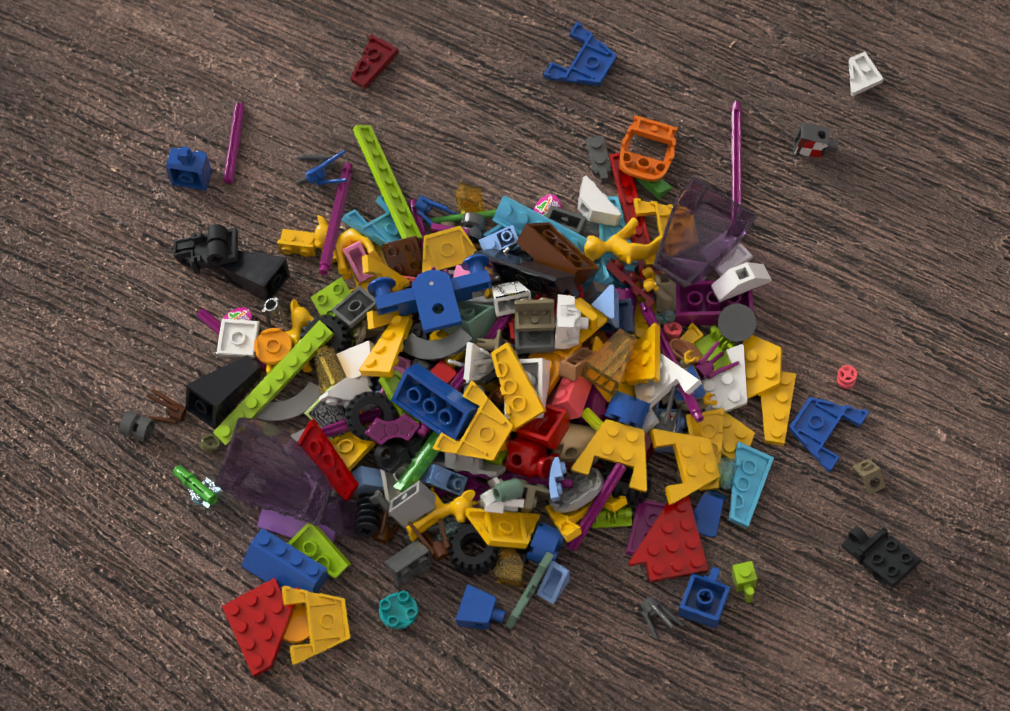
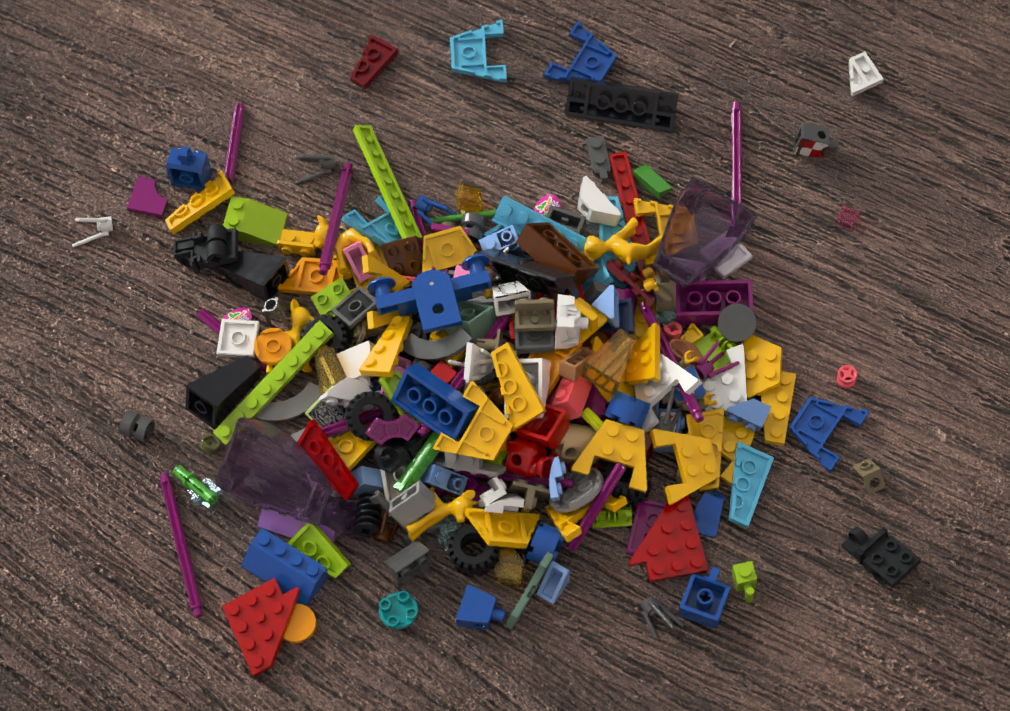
(103, 224): none -> white plant
(146, 199): none -> magenta tile
(175, 411): reddish brown plant -> none
(181, 545): none -> magenta piece
(201, 203): none -> yellow wing
(255, 221): none -> lime slope
(306, 277): none -> light orange wing
(317, 173): blue plant -> none
(325, 620): yellow wing -> none
(437, 549): reddish brown plant -> none
(469, 53): none -> medium azure wing
(508, 490): sand green brick -> none
(621, 103): none -> black slope
(642, 166): orange slope -> none
(727, 469): clear light blue cone -> none
(740, 279): white slope -> none
(750, 413): none -> medium blue slope
(847, 217): none -> clear pink tile

